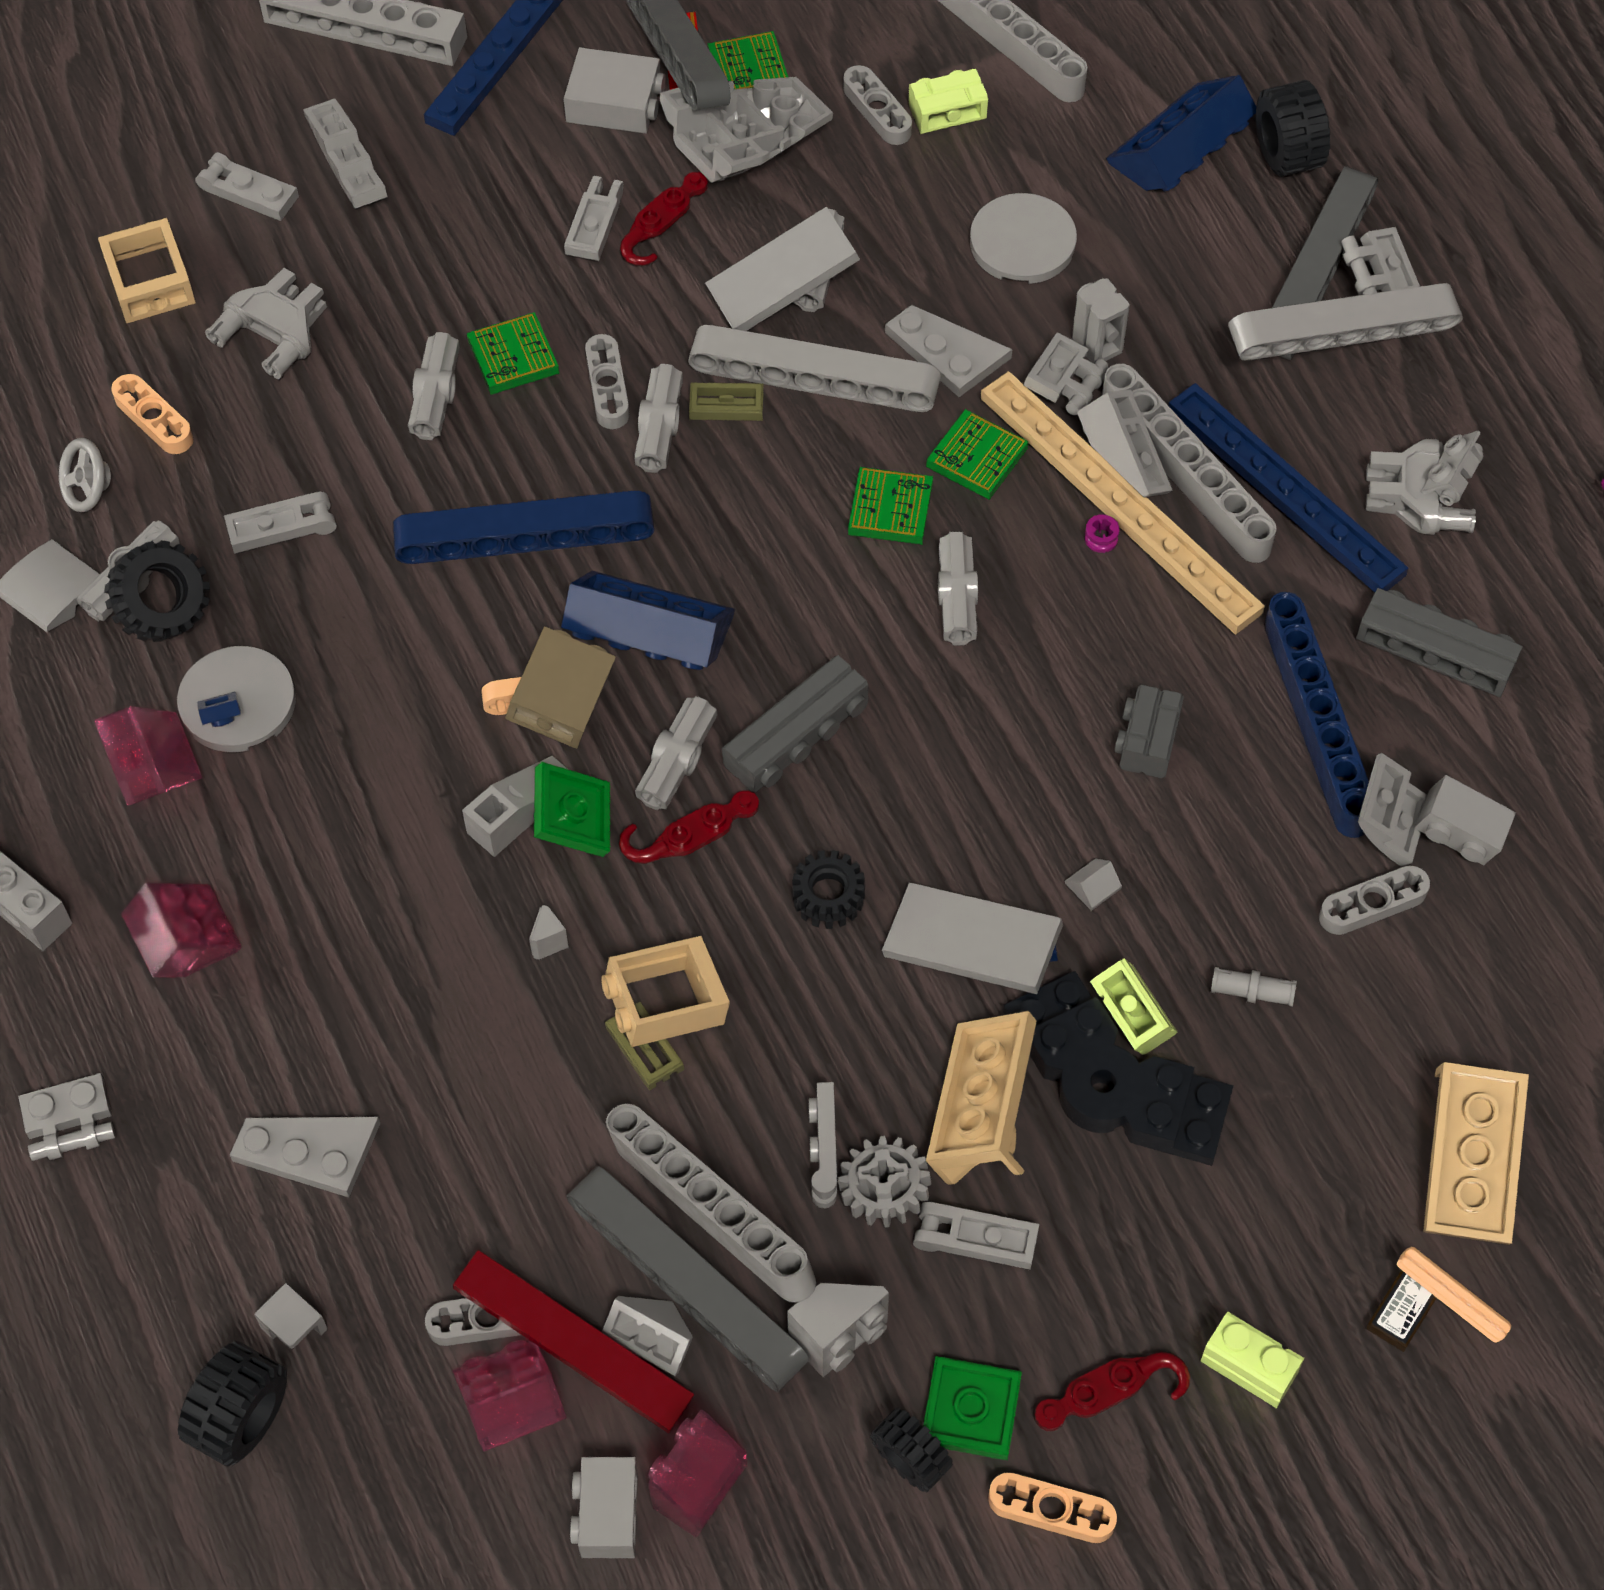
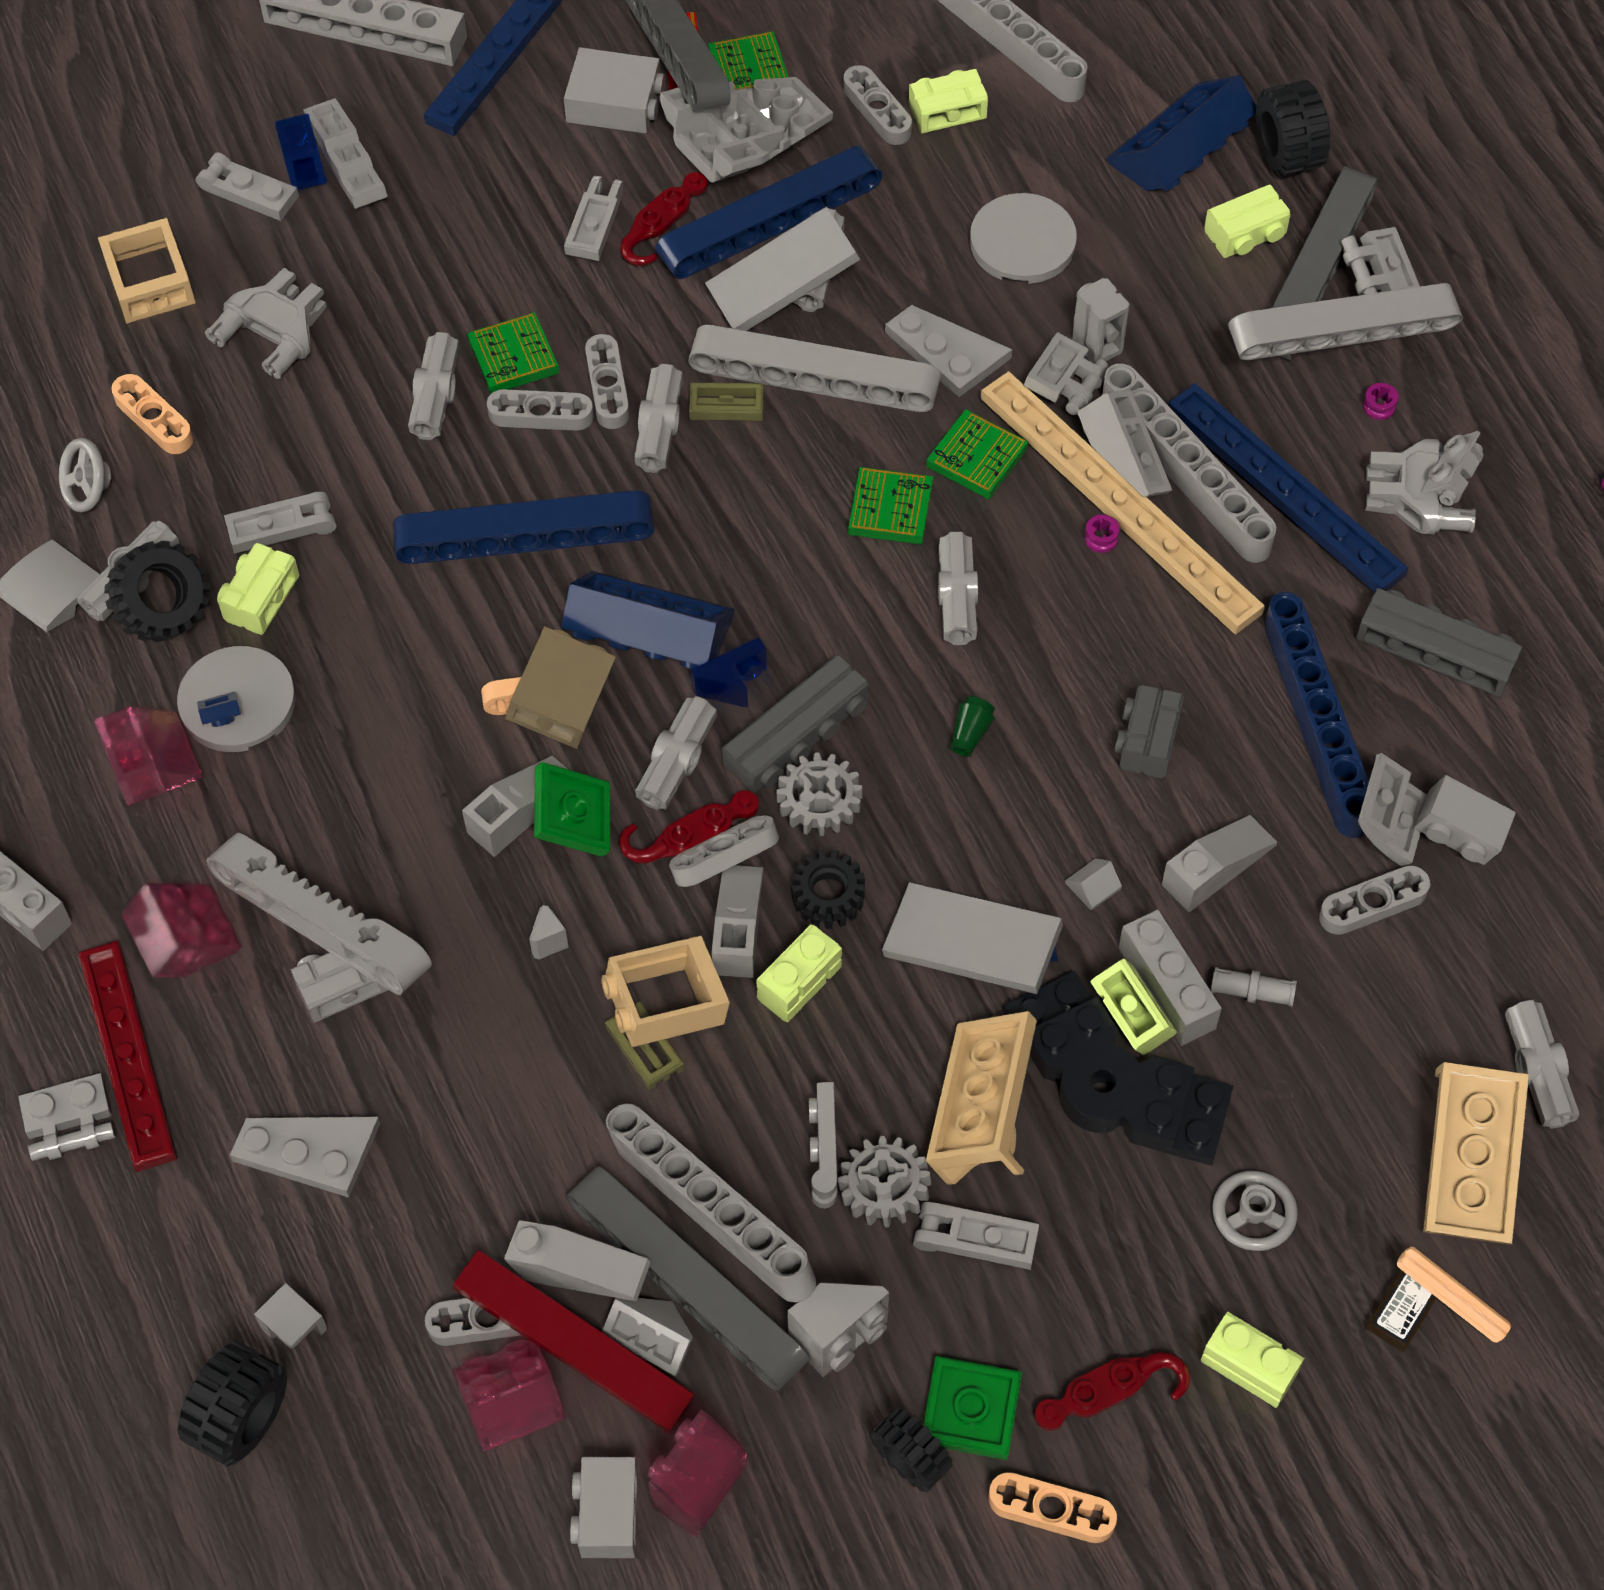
(127, 1056): none -> dark red tile
(258, 588): none -> yellowish green brick
(300, 151): none -> clear blue slope
(331, 985): none -> light grey brick
(362, 943): none -> light grey gear
(529, 399): none -> light grey beam
(575, 1262): none -> light grey slope
(724, 676): none -> clear blue slope
(724, 851): none -> light grey beam
(737, 921): none -> light grey slope
(768, 212): none -> dark blue beam
(799, 973): none -> yellowish green brick
(819, 794): none -> light grey gear
(971, 724): none -> dark green cone
(1170, 976): none -> light grey brick
(1215, 861): none -> light grey slope
(1247, 221): none -> yellowish green brick
(1261, 1196): none -> light grey piece
(1382, 391): none -> magenta bush
(1544, 1062): none -> light grey piece

